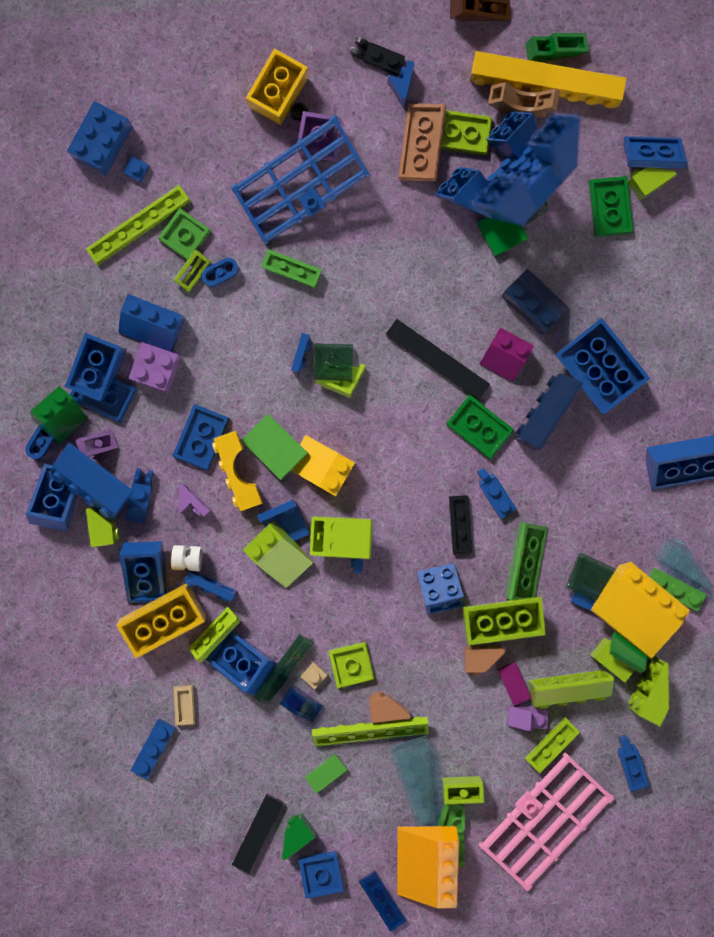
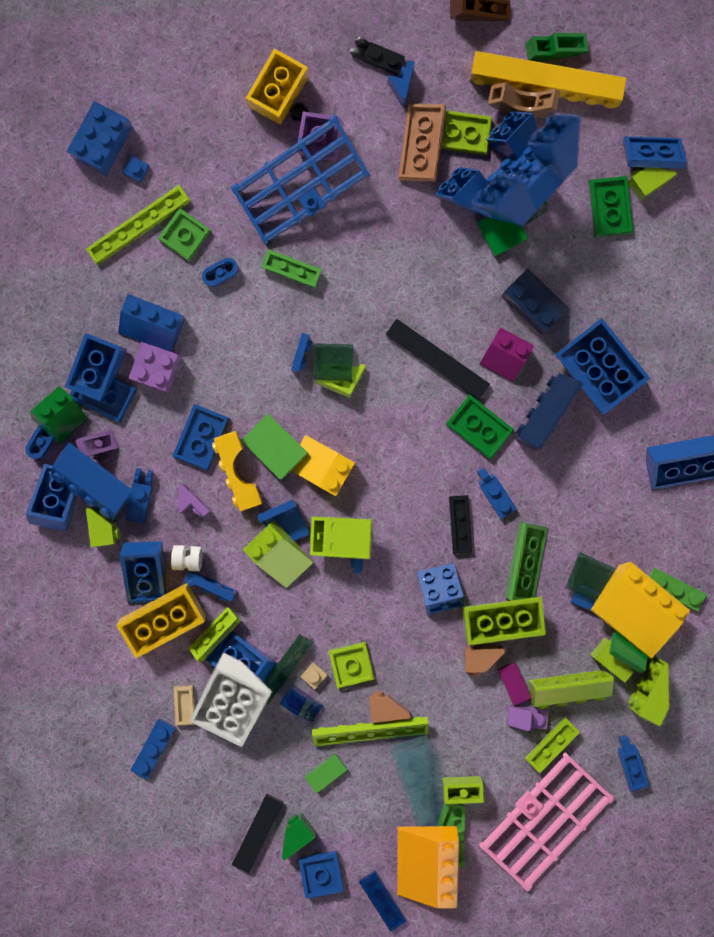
(188, 275): lime tile -> none
(231, 701): none -> white slope
(682, 560): clear light blue slope -> none

